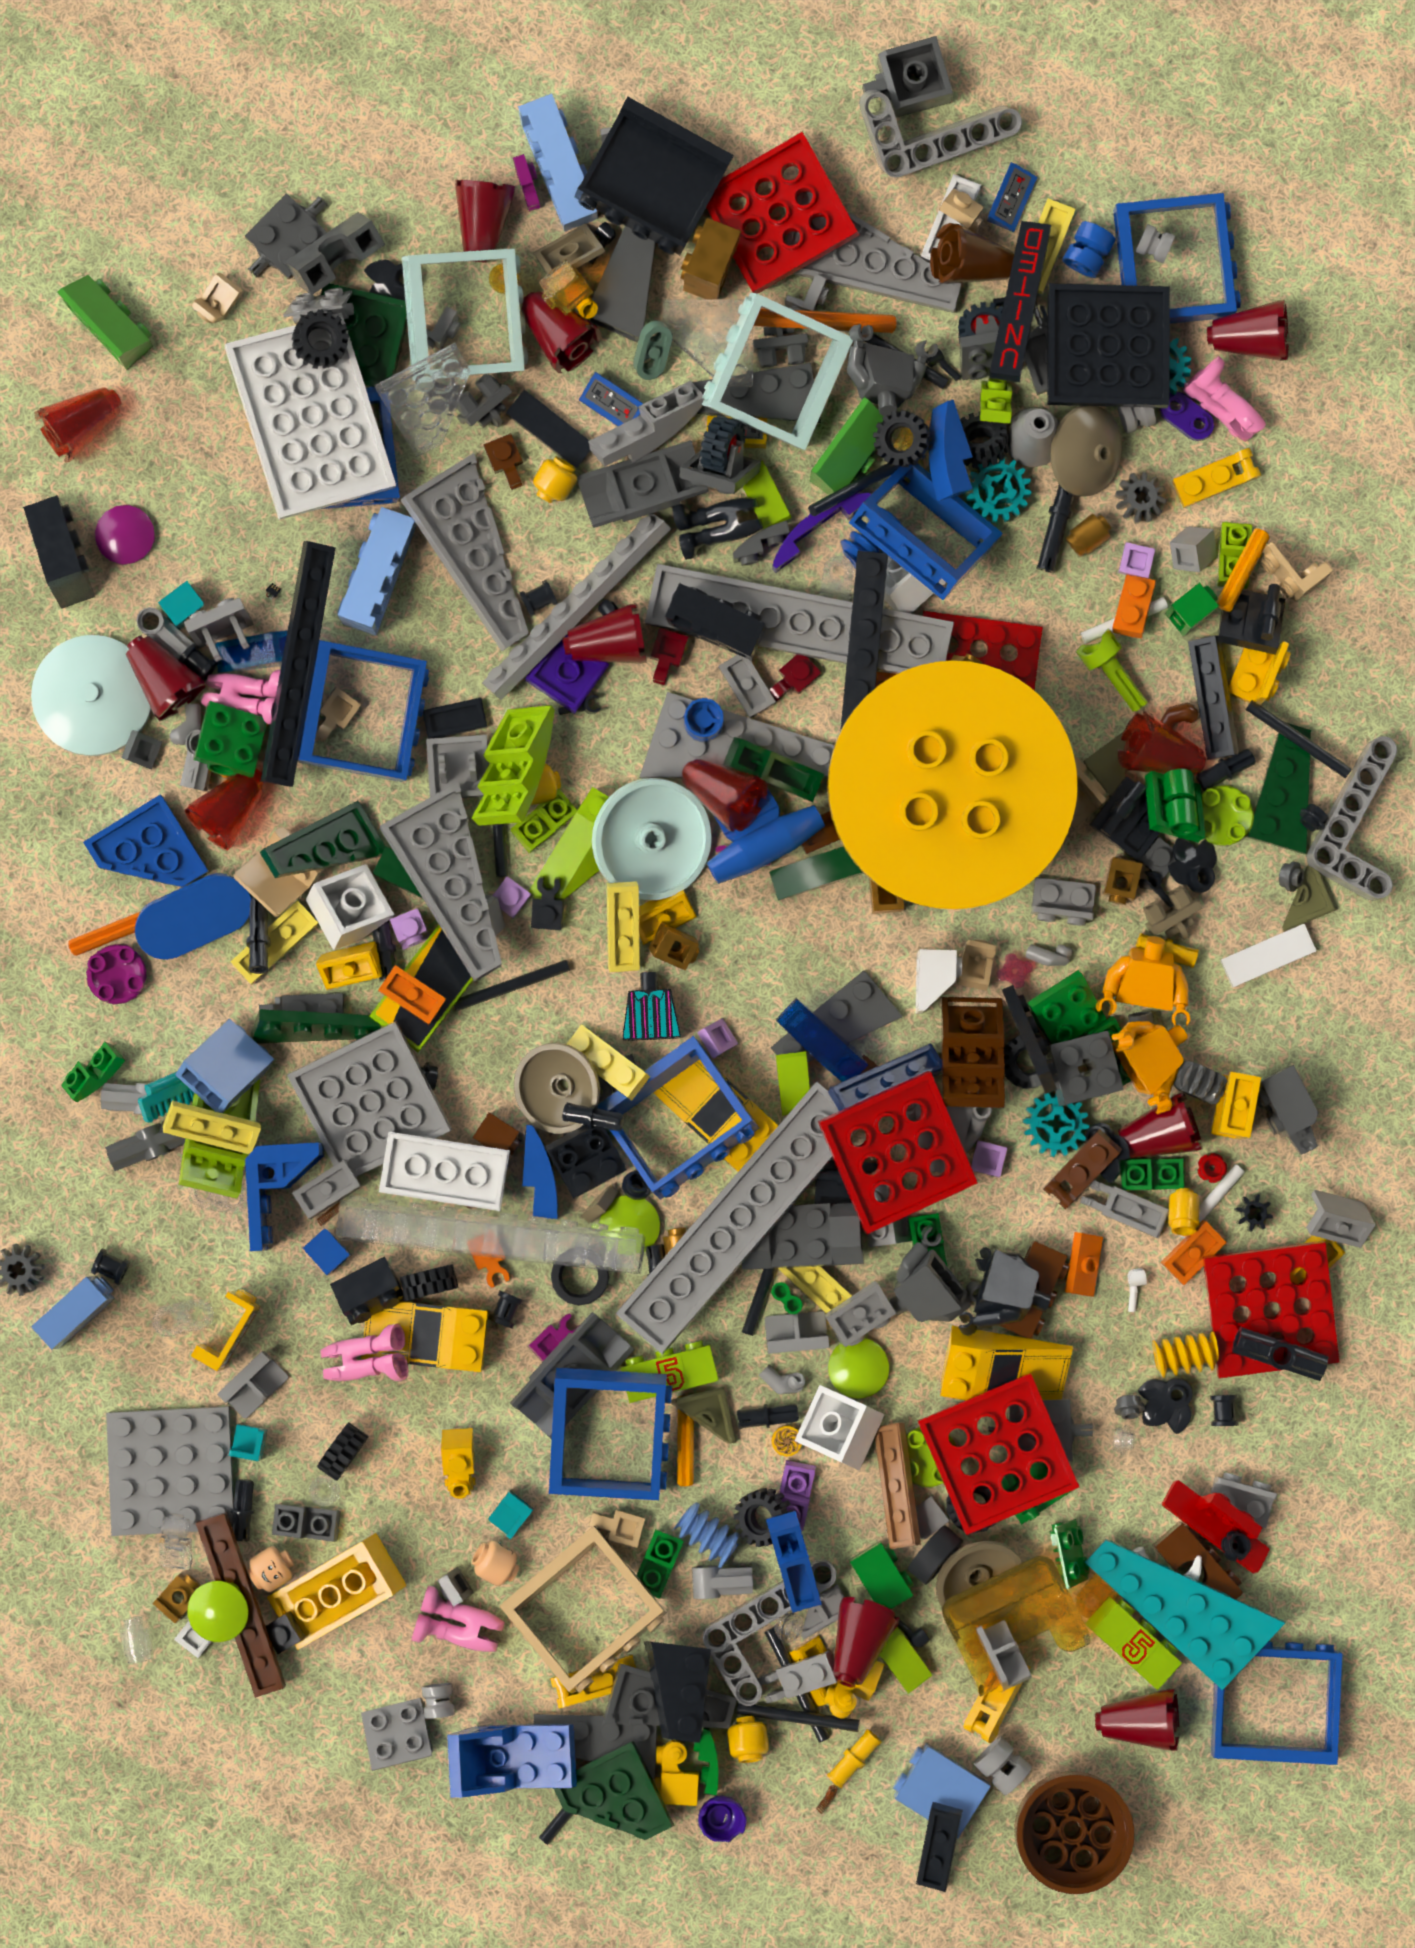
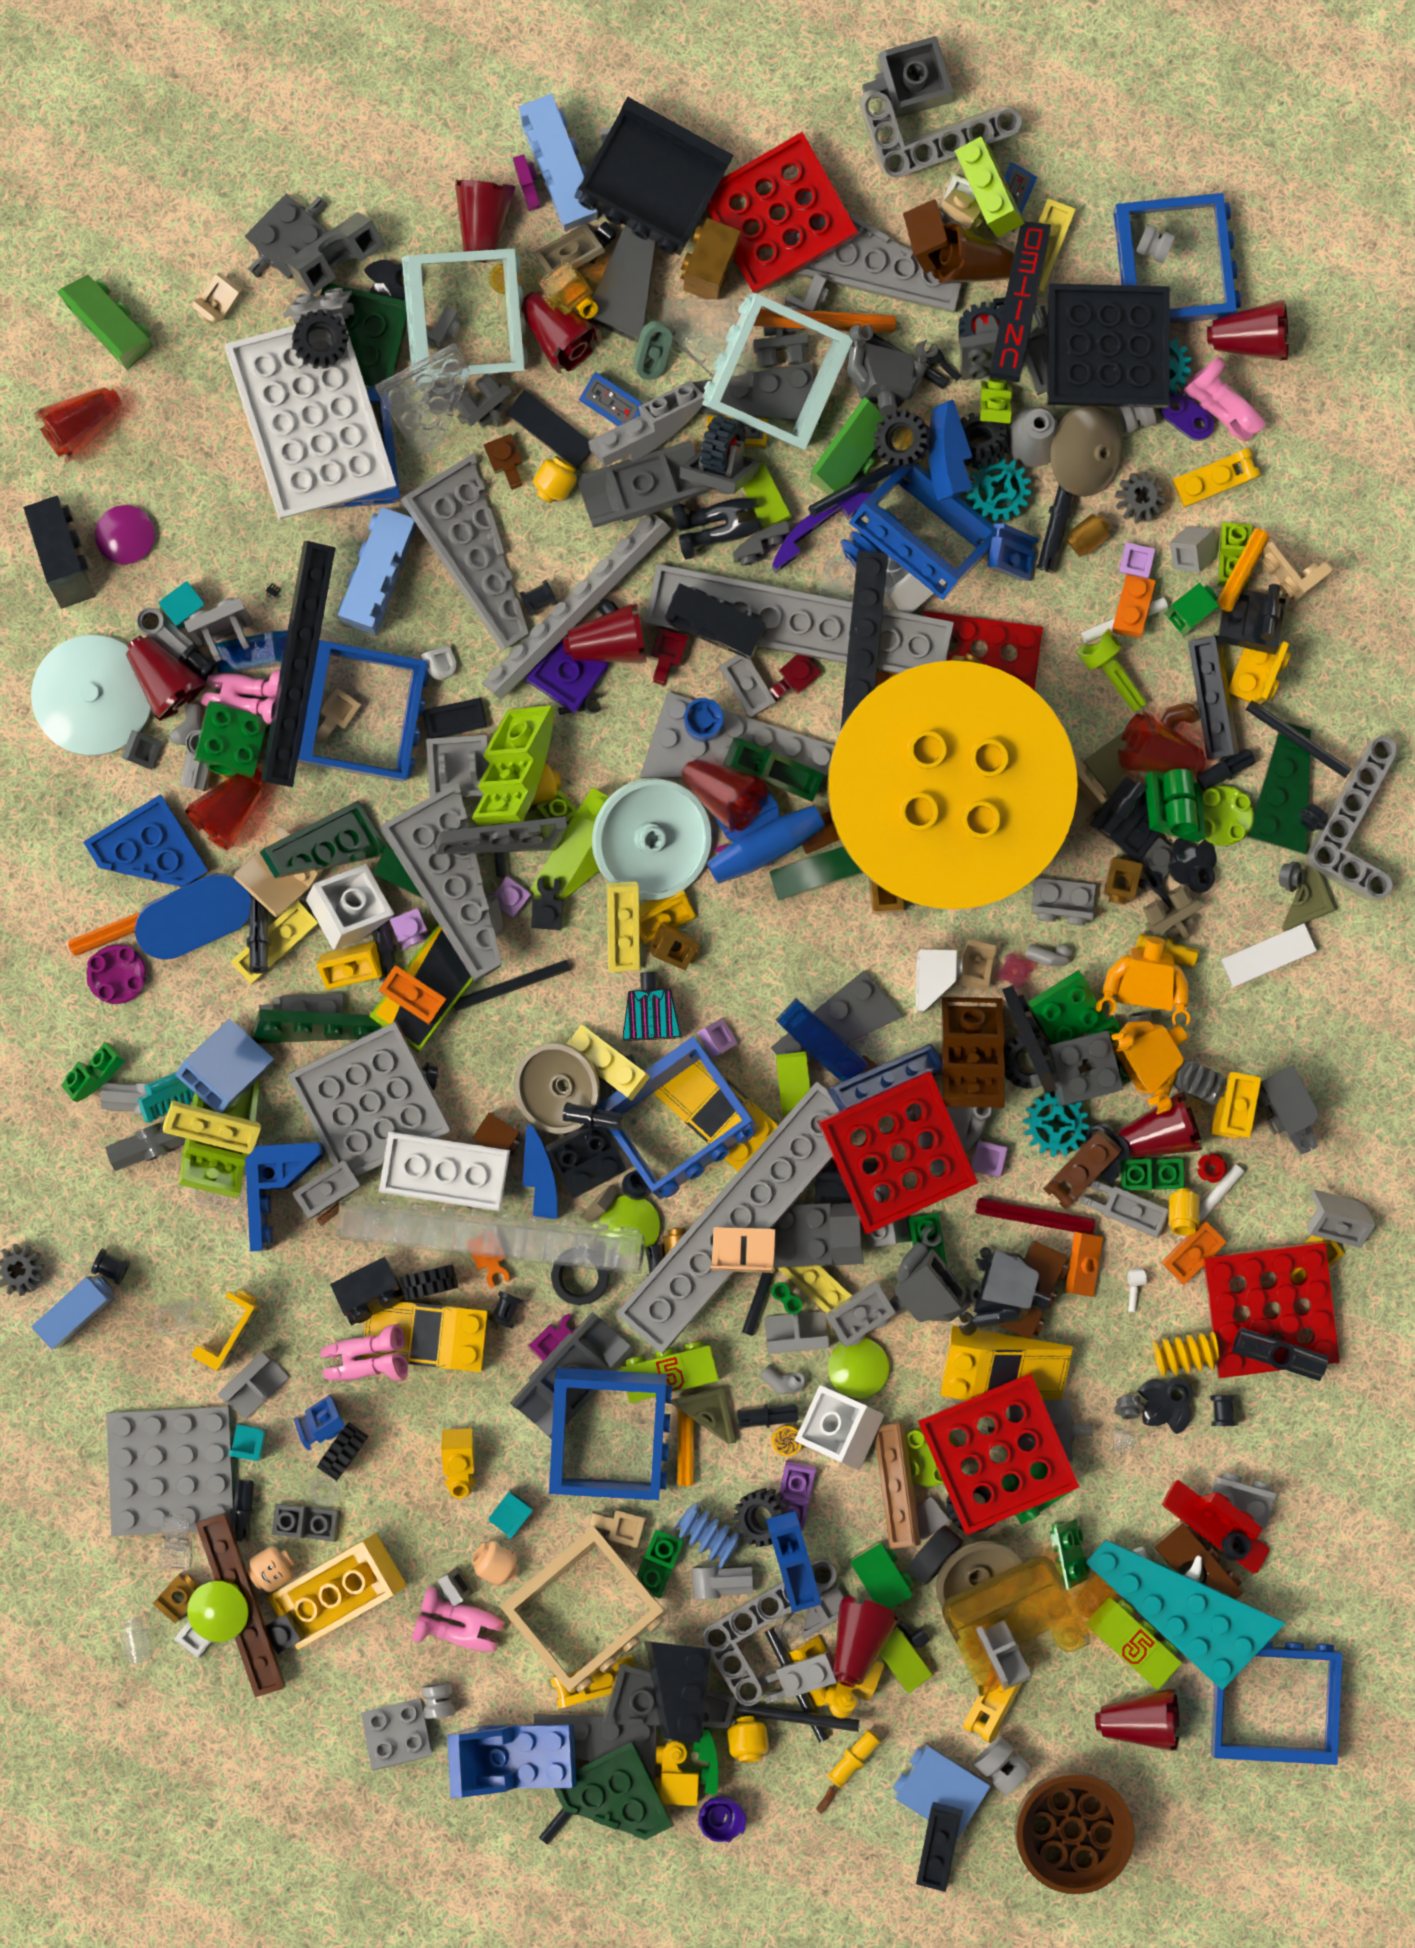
(321, 1422): none -> blue plate
(326, 1251): blue panel -> none
(440, 662): none -> white tile
(510, 837): none -> dark grey wing
(759, 1250): none -> light nougat piece
(926, 233): none -> reddish brown panel
(989, 187): none -> lime brick
(1012, 552): none -> blue plate
(1034, 1216): none -> dark red axle
(1087, 252): blue wheel -> none
(1262, 1215): black gear -> none

